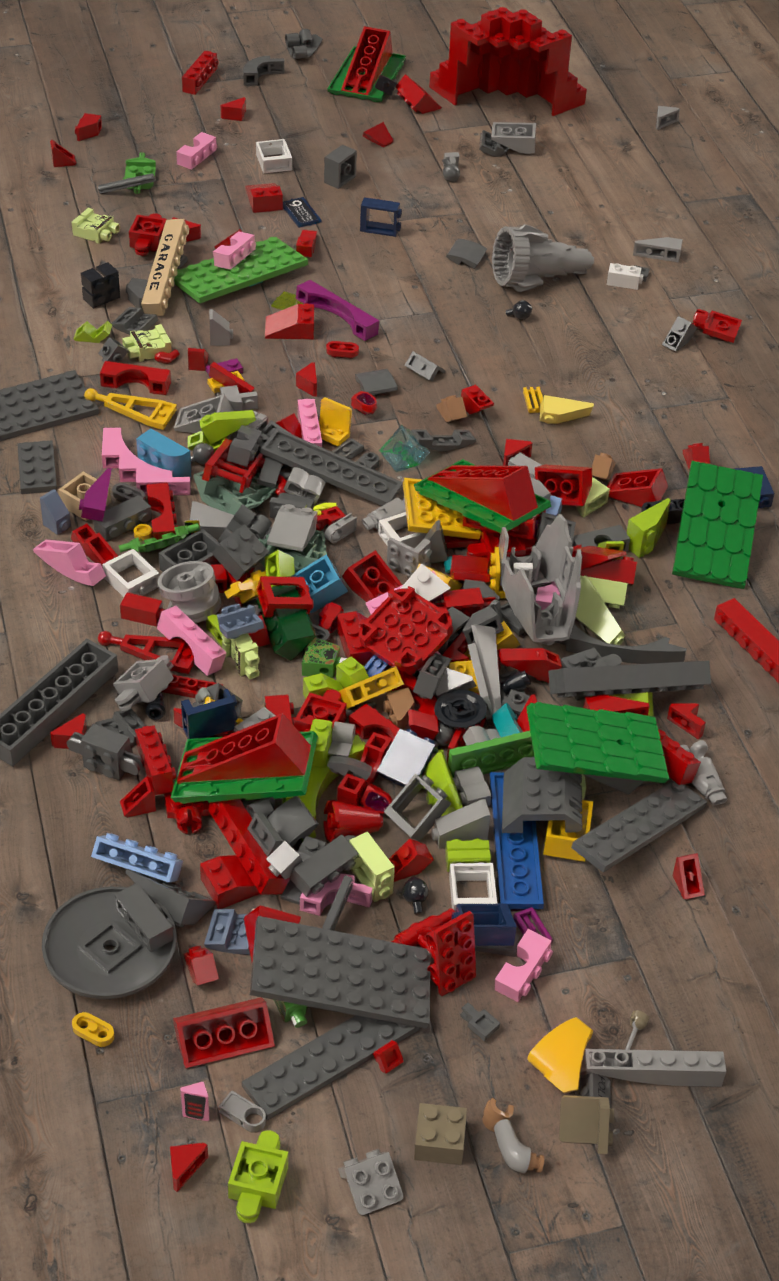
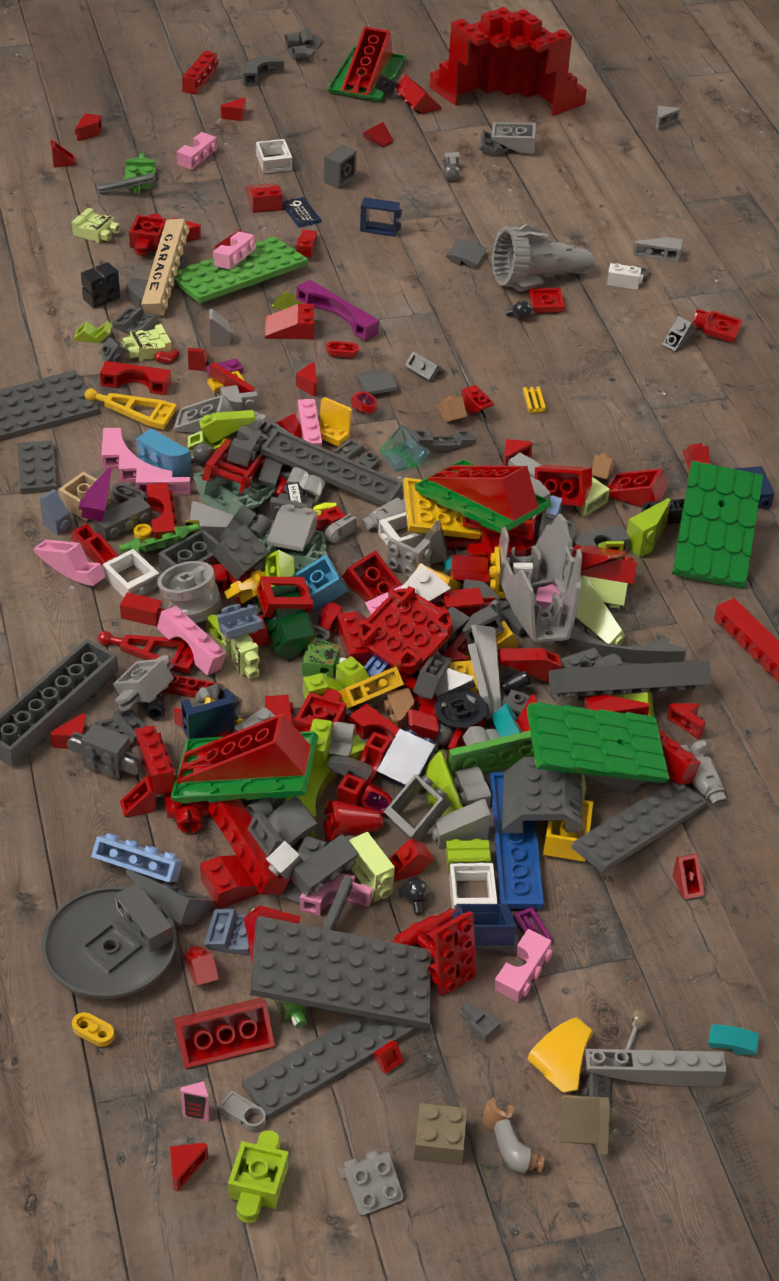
(294, 492): none -> sticker
(546, 300): none -> red plate
(560, 410): light yellow slope -> none
(735, 1038): none -> teal slope

